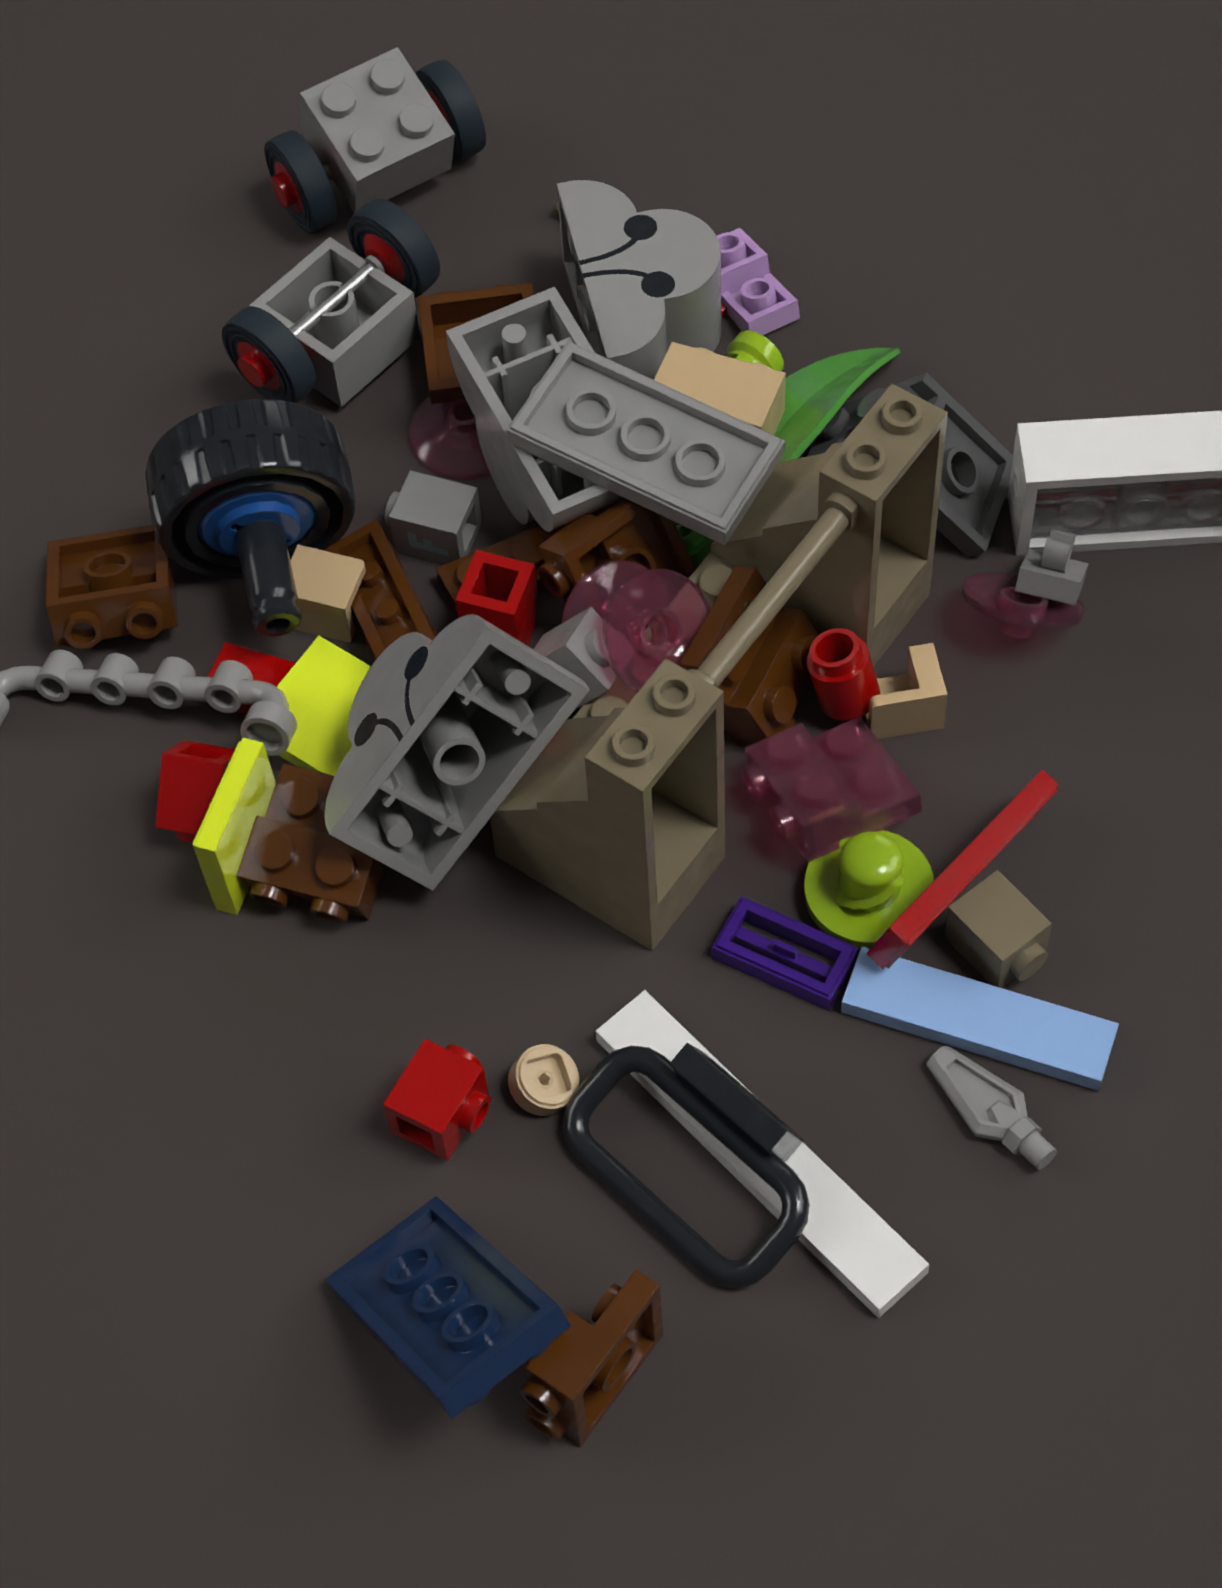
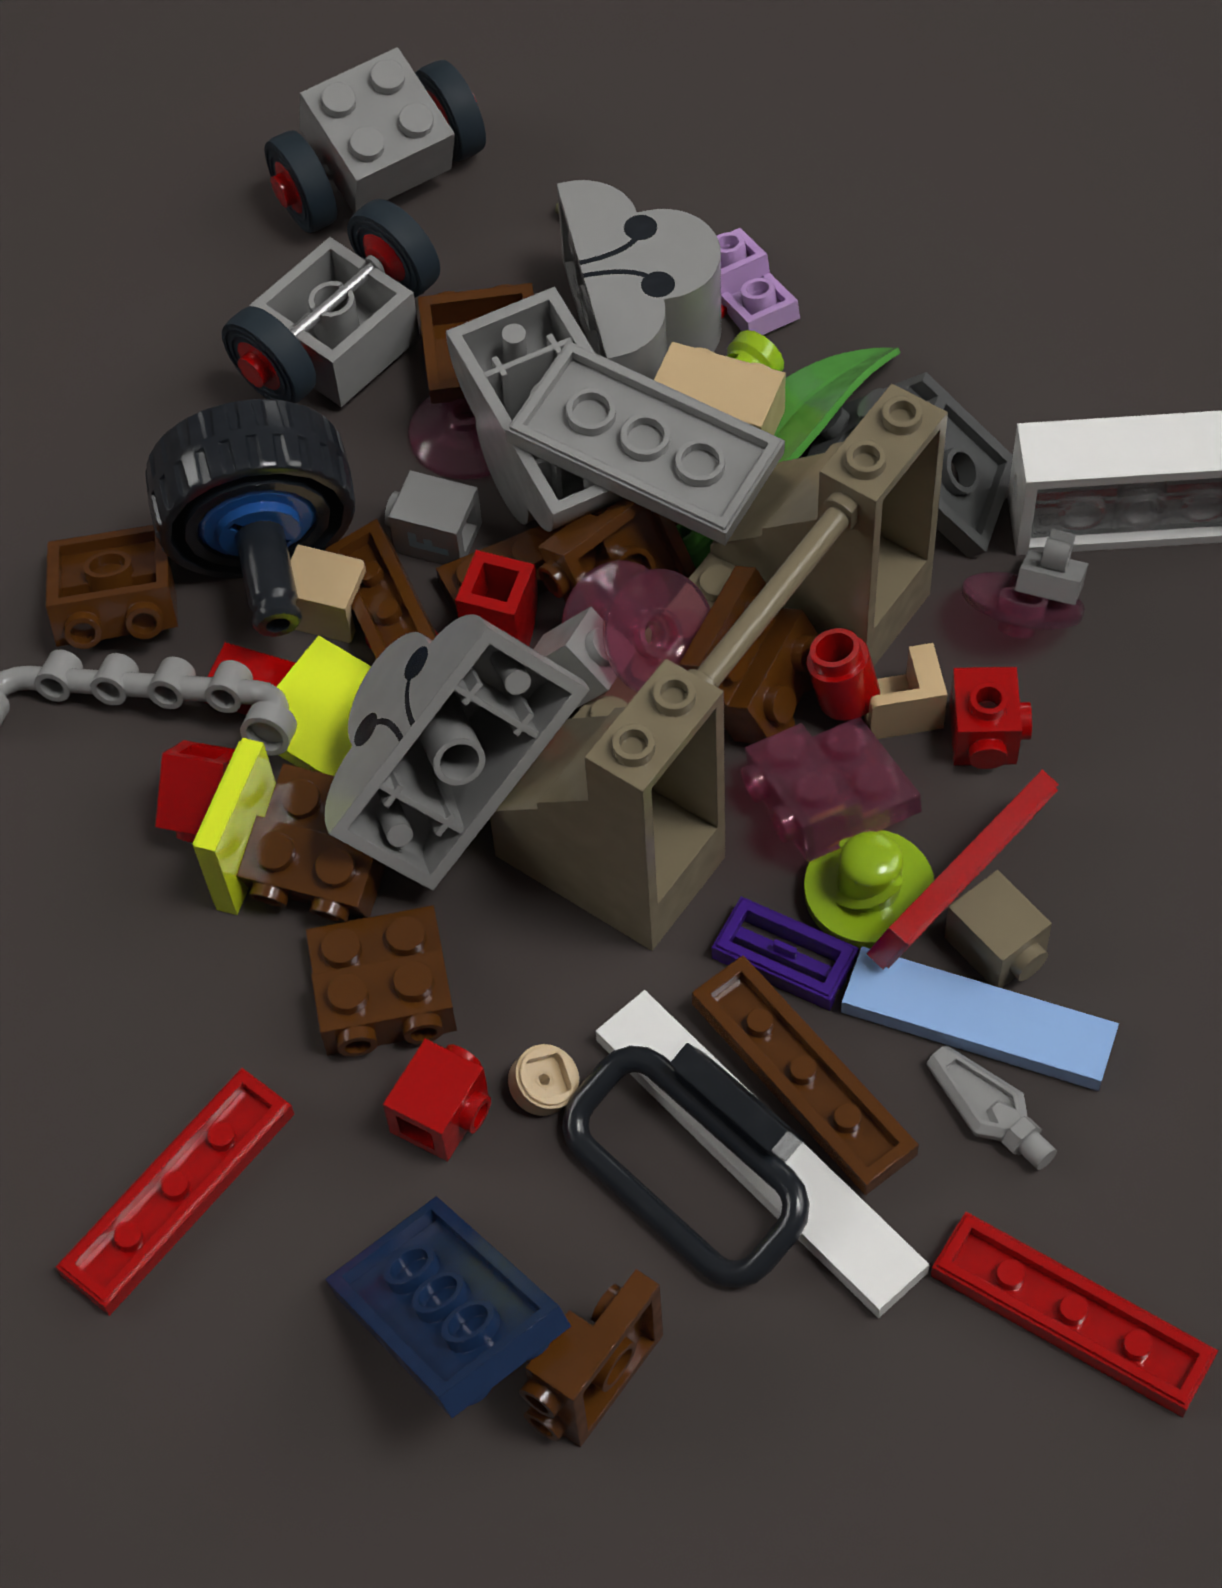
(175, 1191): none -> red tile
(380, 981): none -> reddish brown plate
(805, 1075): none -> reddish brown plate
(987, 716): none -> red brick
(1074, 1314): none -> red tile

